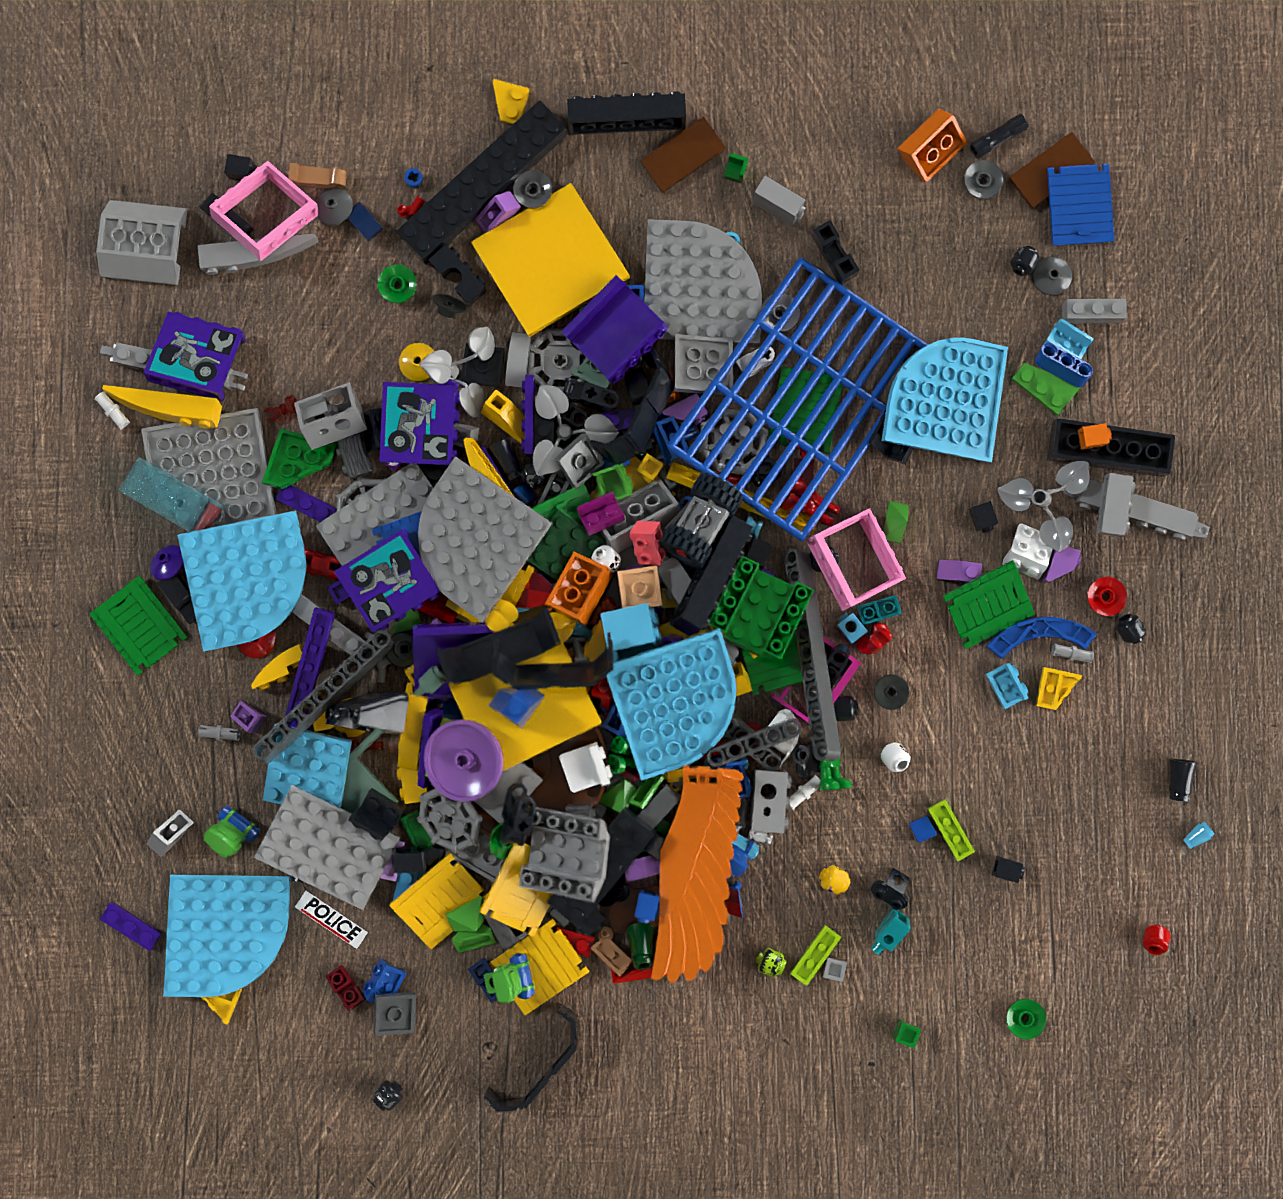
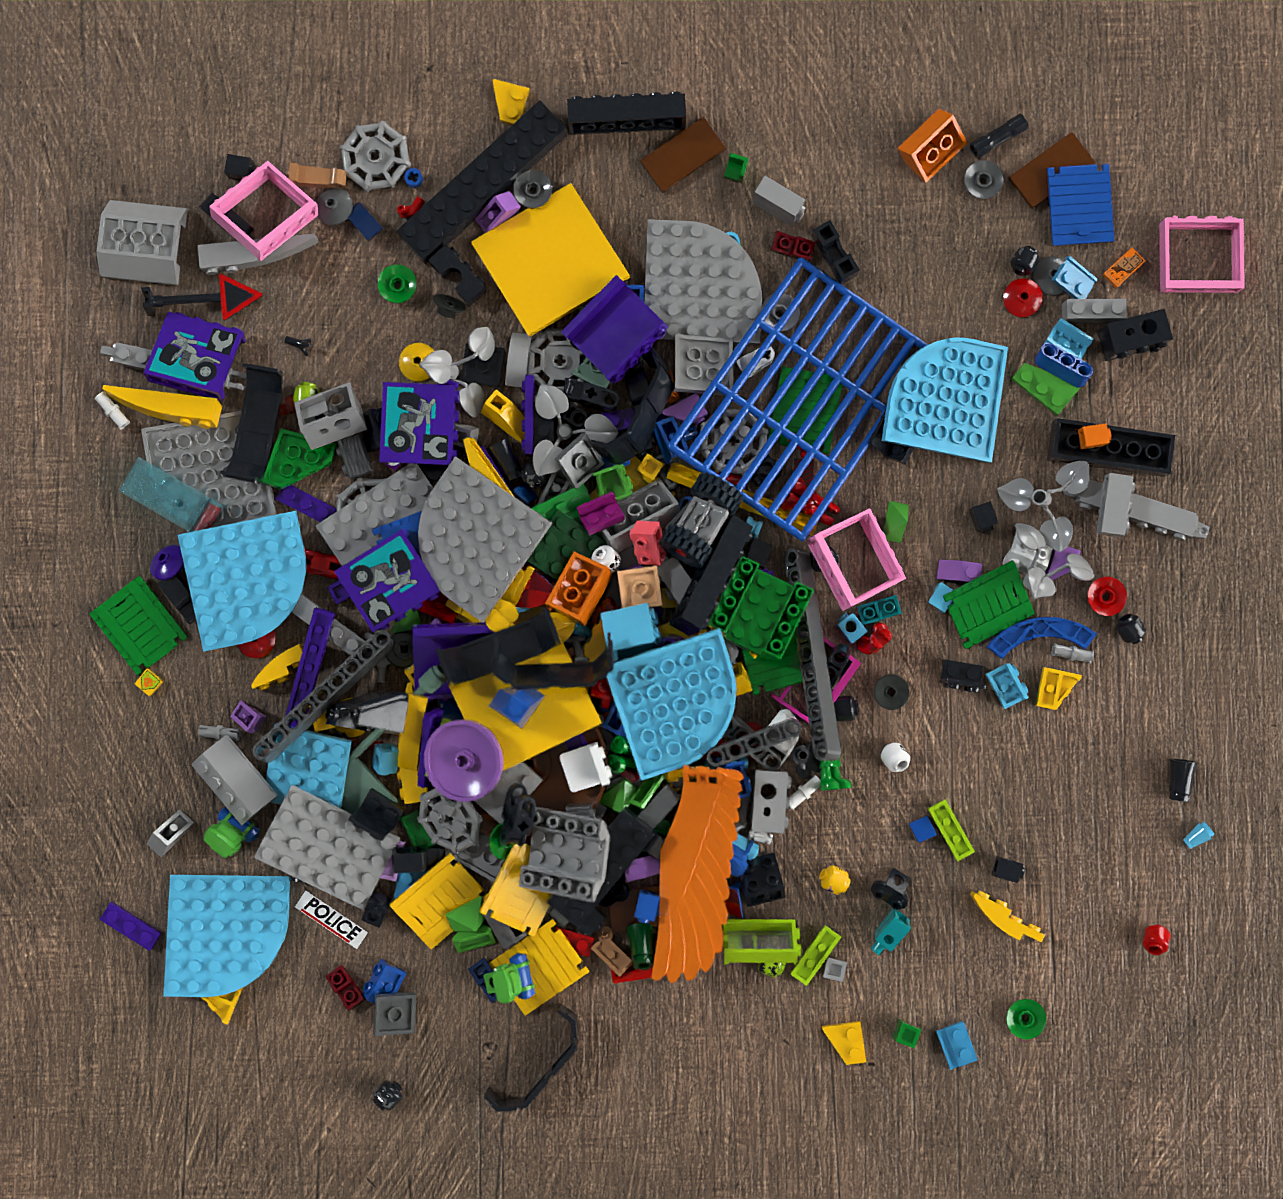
(148, 682): none -> tile
(233, 298): none -> black piece
(234, 780): none -> light grey slope
(256, 424): none -> black windscreen
(301, 344): none -> black bar
(304, 391): none -> lime head
(376, 909): none -> black brick
(378, 166): none -> light grey plate
(385, 758): none -> medium azure brick
(576, 742): none -> dark purple tile
(761, 941): none -> lime door
(762, 880): none -> black bracket
(792, 246): none -> dark red slope
(847, 1040): none -> yellow wing
(937, 598): none -> medium azure panel
(956, 1045): none -> dark azure plate
(961, 674): none -> black bracket
(999, 915): none -> yellow slope
(1014, 302): none -> red dish
(1036, 579): none -> light grey plant
(1074, 279): none -> plate
(1123, 267): none -> tile
(1126, 336): none -> black piece
(1203, 286): none -> bright pink window

